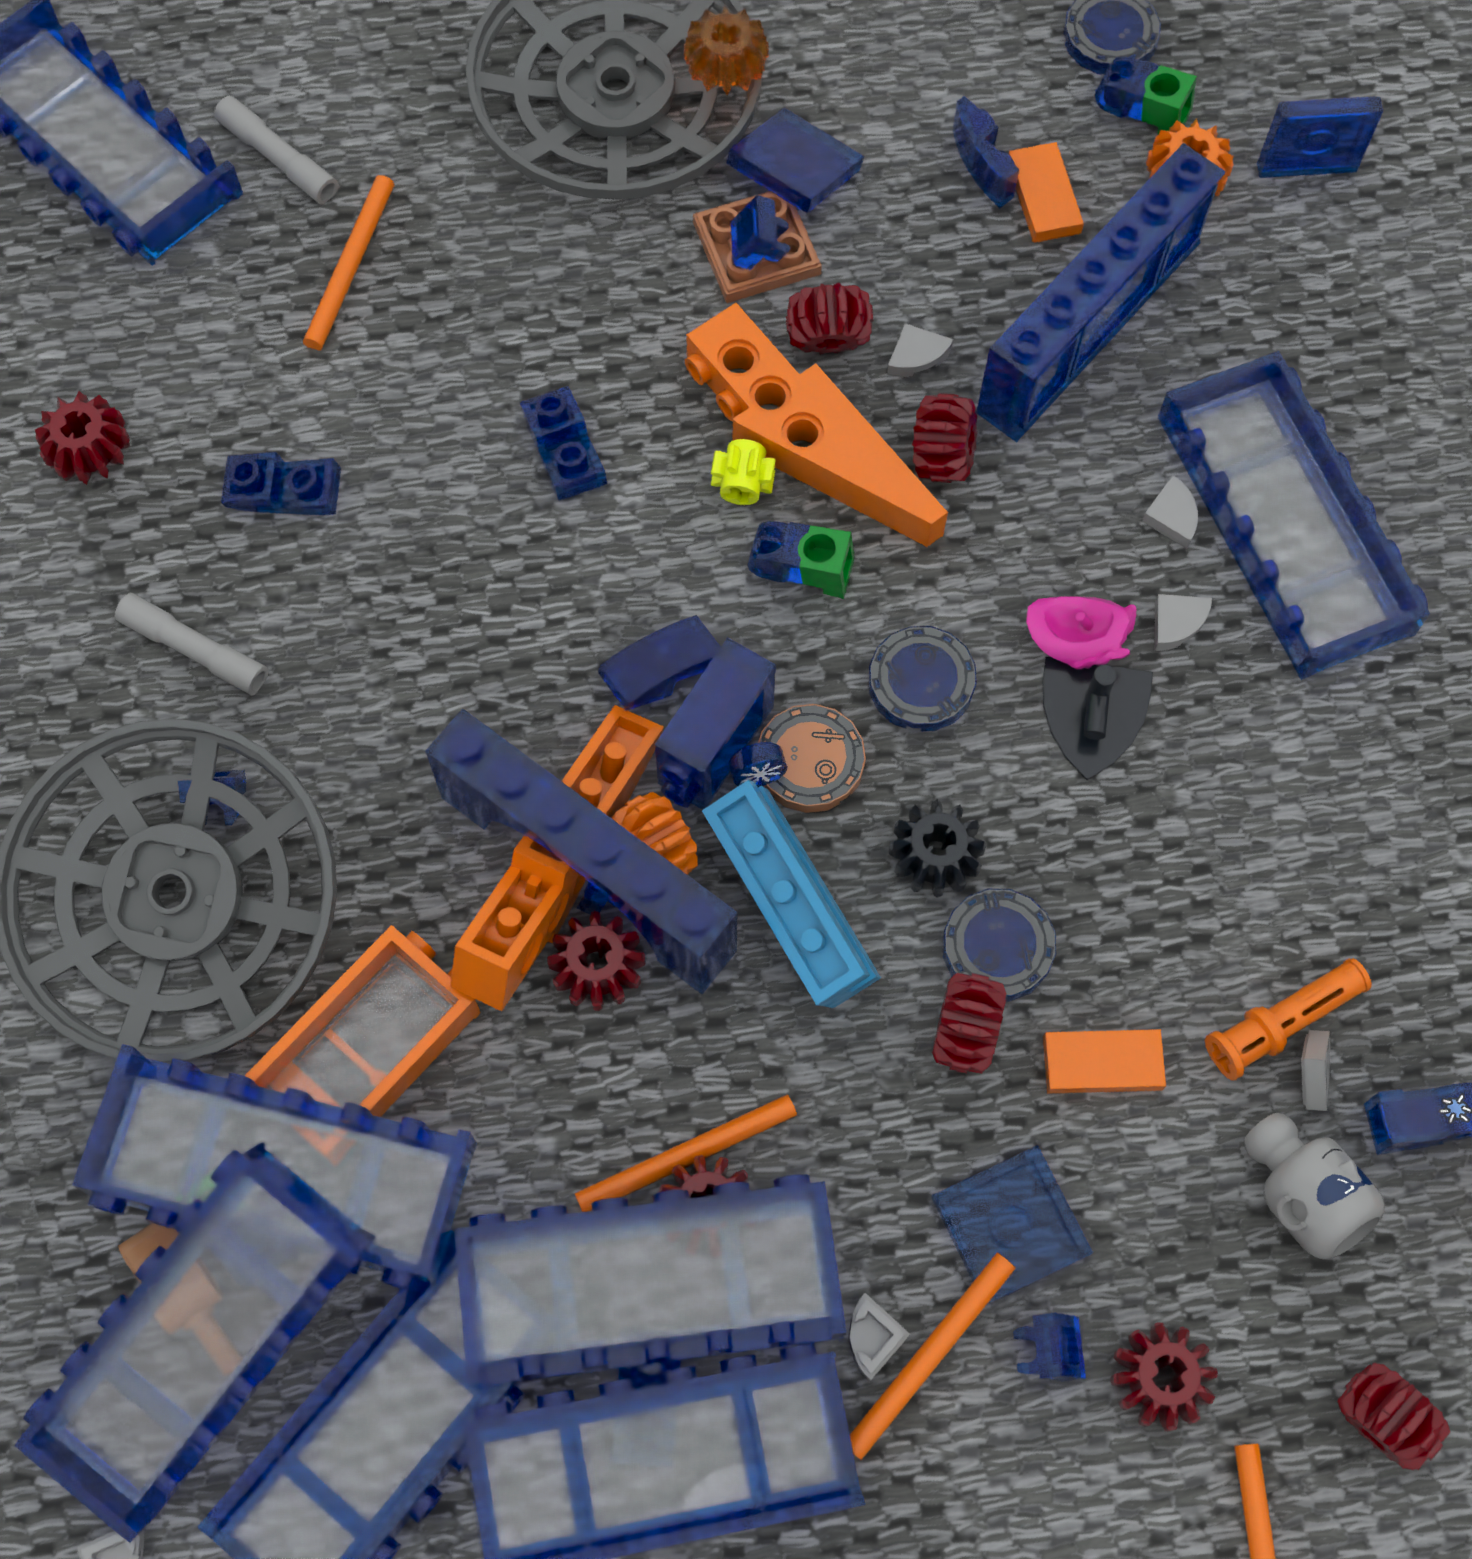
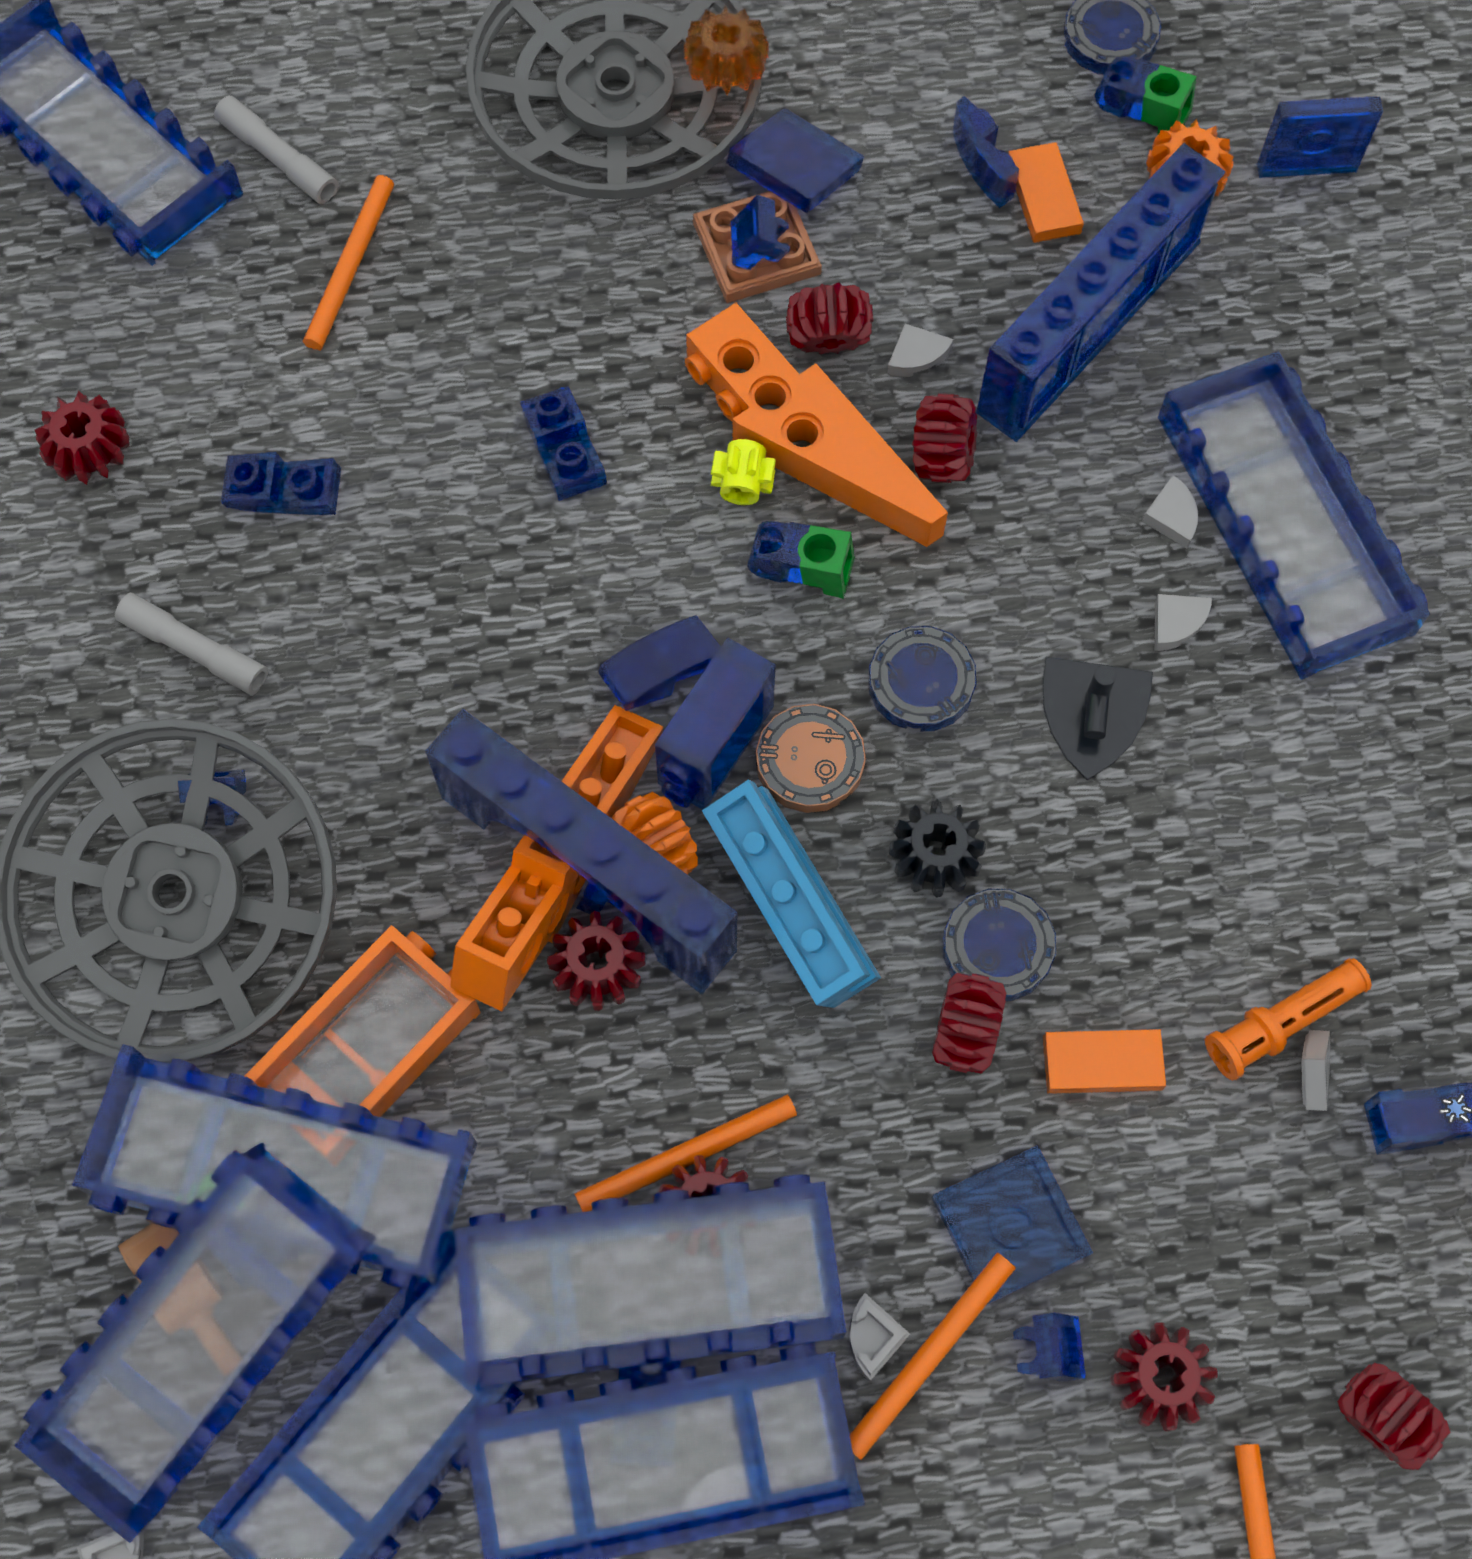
(759, 763): clear blue tile -> none
(1081, 629): dark pink hat -> none
(1314, 1188): light grey piece -> none

